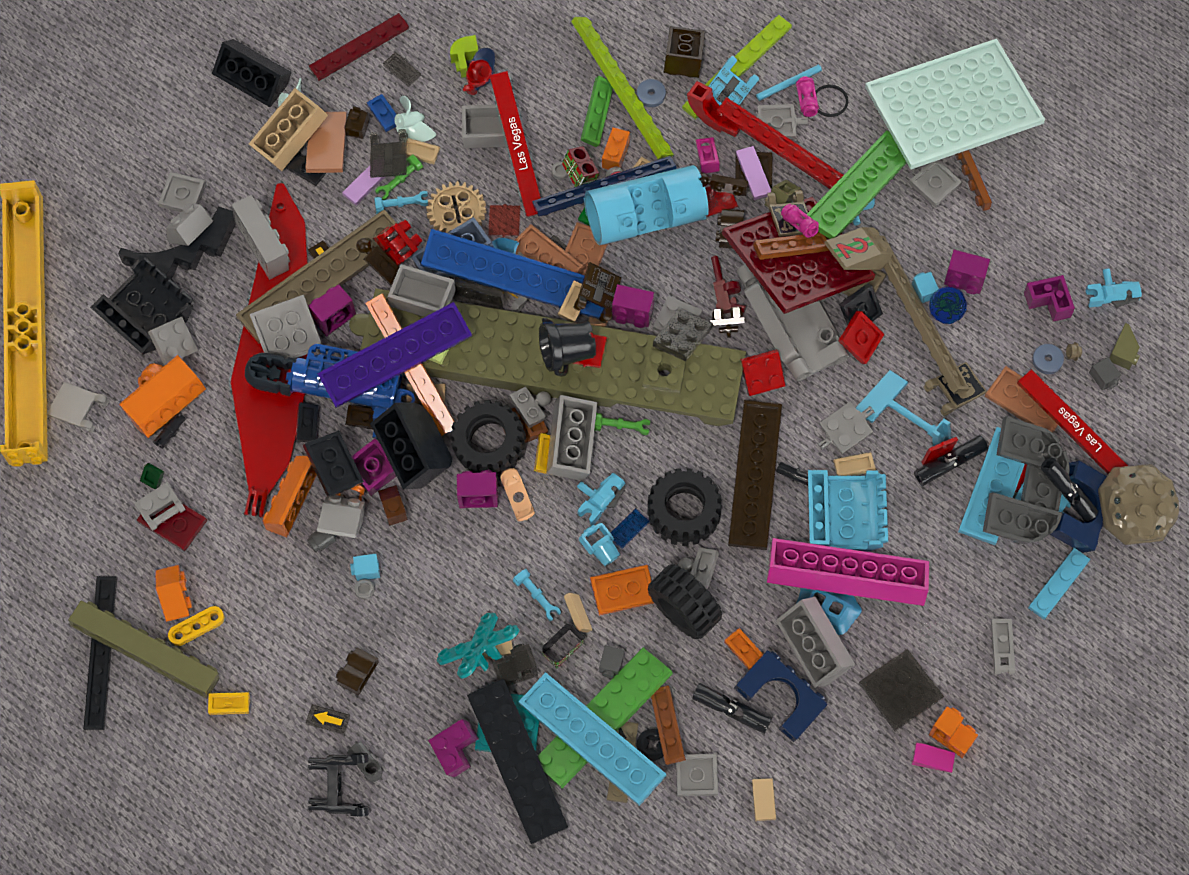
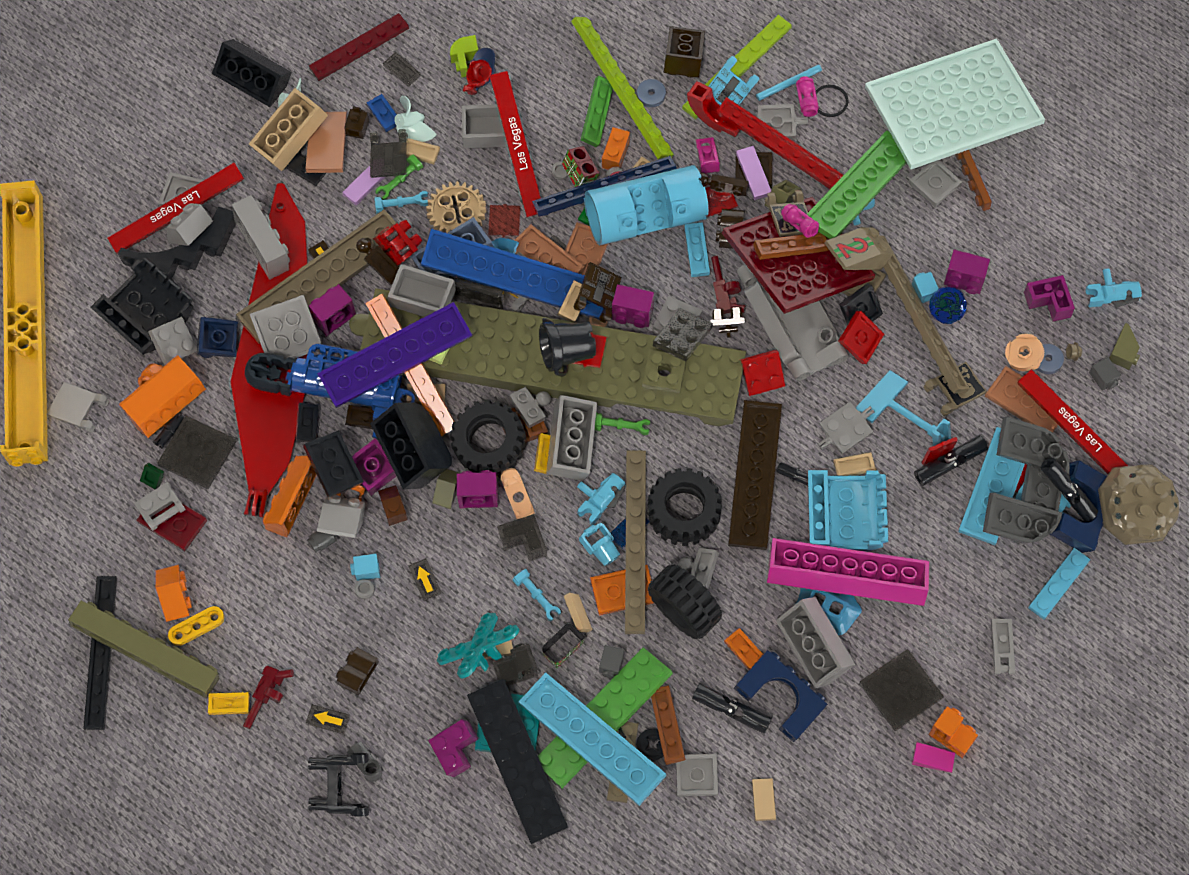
(164, 214): none -> red tile
(196, 452): none -> clear smoke plate
(217, 337): none -> dark blue slope
(265, 691): none -> dark red piece
(424, 579): none -> clear smoke tile
(446, 489): none -> olive slope
(526, 533): none -> clear smoke brick
(635, 542): none -> dark tan plate
(697, 249): none -> medium azure plate
(1031, 360): none -> light nougat plate

